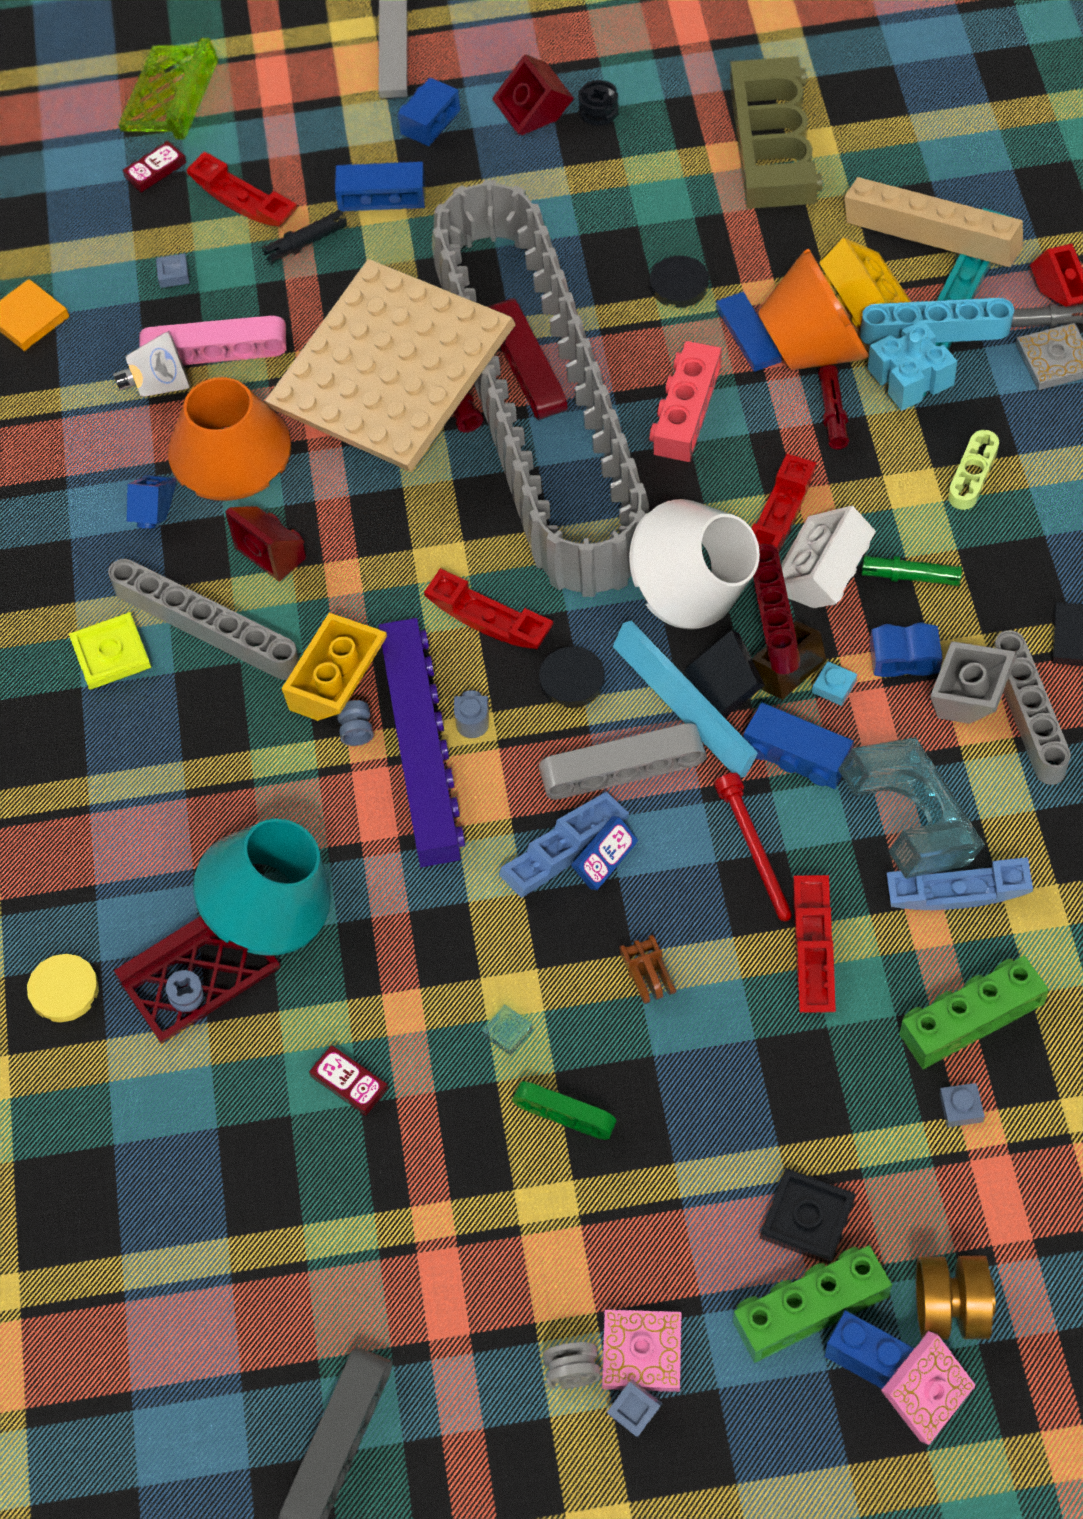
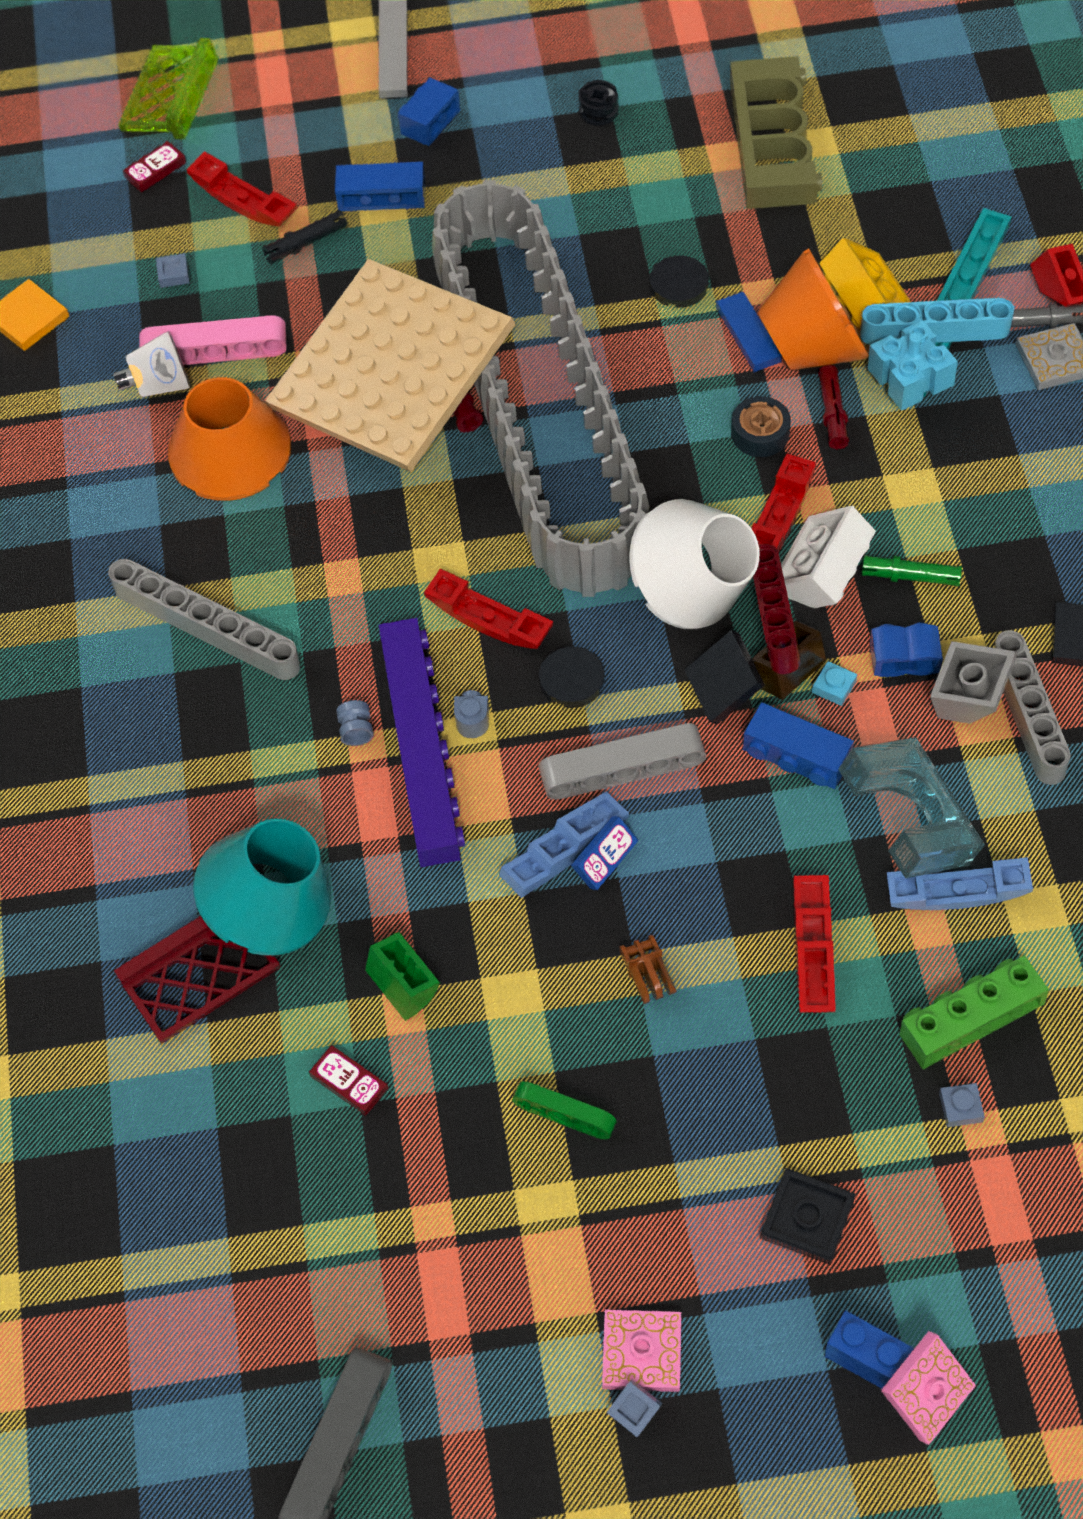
(62, 987): light yellow tile -> none
(110, 650): neon yellow plate -> none
(149, 500): blue slope -> none
(185, 998): sand blue wheel -> none
(265, 540): dark red slope -> none
(331, 667): yellow slope -> none
(401, 975): none -> green brick
(507, 1030): clear light blue plate -> none
(530, 365): dark red beam -> none
(532, 96): dark red slope -> none
(571, 1365): light grey wheel -> none
(684, 699): medium azure tile -> none
(686, 401): coral brick -> none
(731, 790): red piece -> none
(757, 439): none -> black wheel
(811, 1303): bright green brick -> none
(934, 221): tan brick -> none
(965, 1297): pearl gold wheel -> none
(975, 481): yellowish green beam -> none

